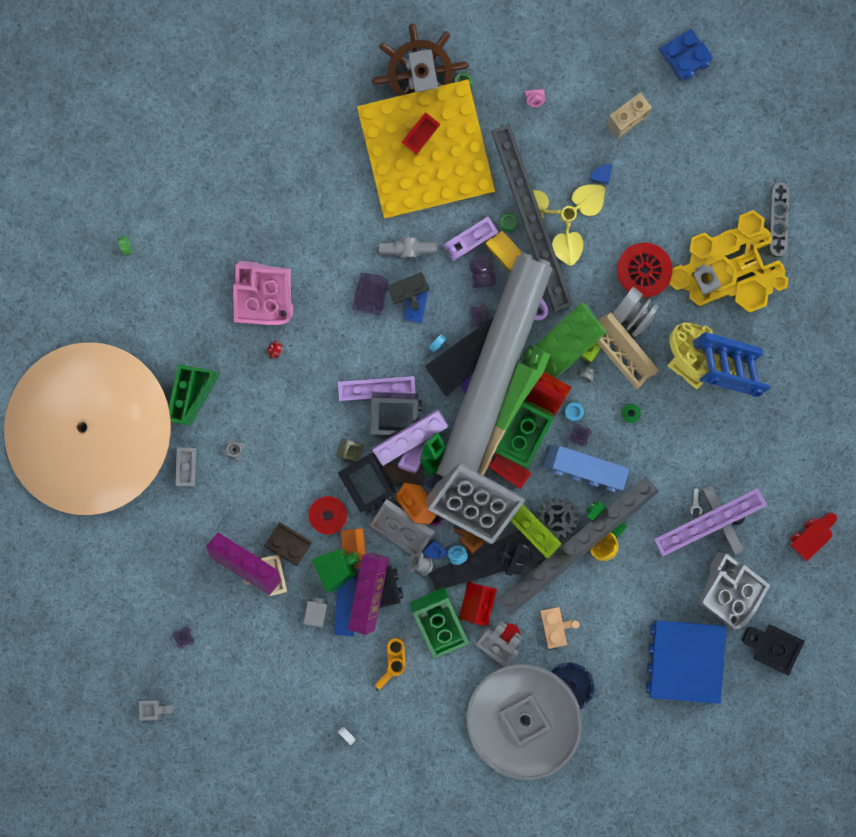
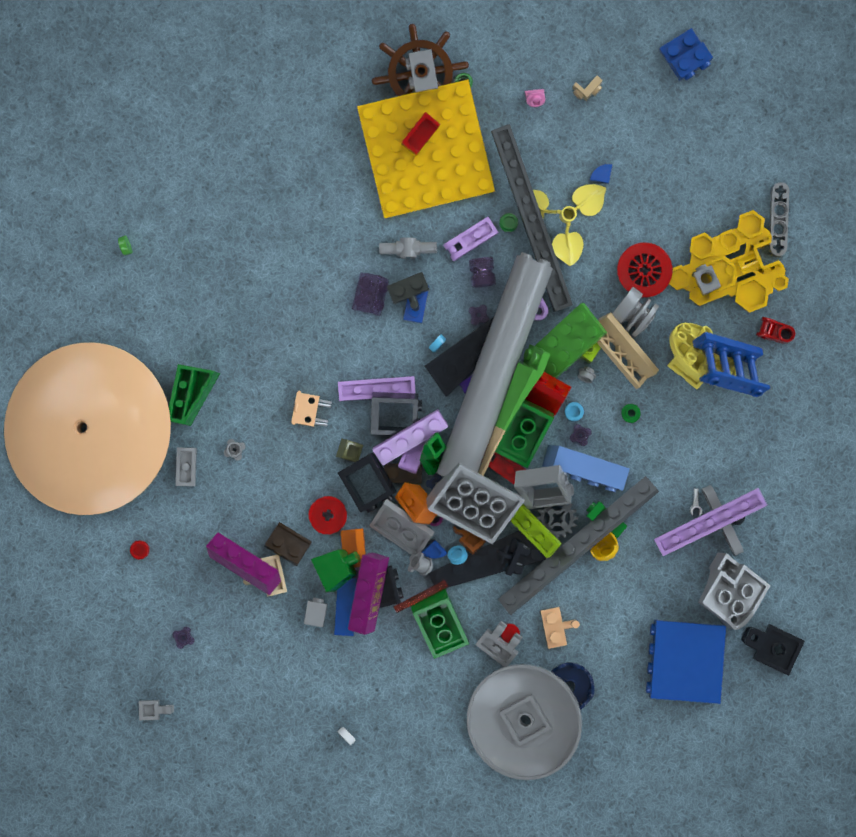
(139, 549): none -> red tile
(262, 294): bright pink slope -> none
(274, 349): red plate -> none
(304, 409): none -> light nougat piece
(392, 656): light orange beam -> none
(420, 596): none -> clear red bar
(477, 604): red panel -> none
(503, 249): yellow panel -> none
(543, 497): none -> light grey window
(593, 88): none -> tan bracket
(632, 112): tan window -> none
(774, 331): none -> red piece
(813, 536): red hinge -> none

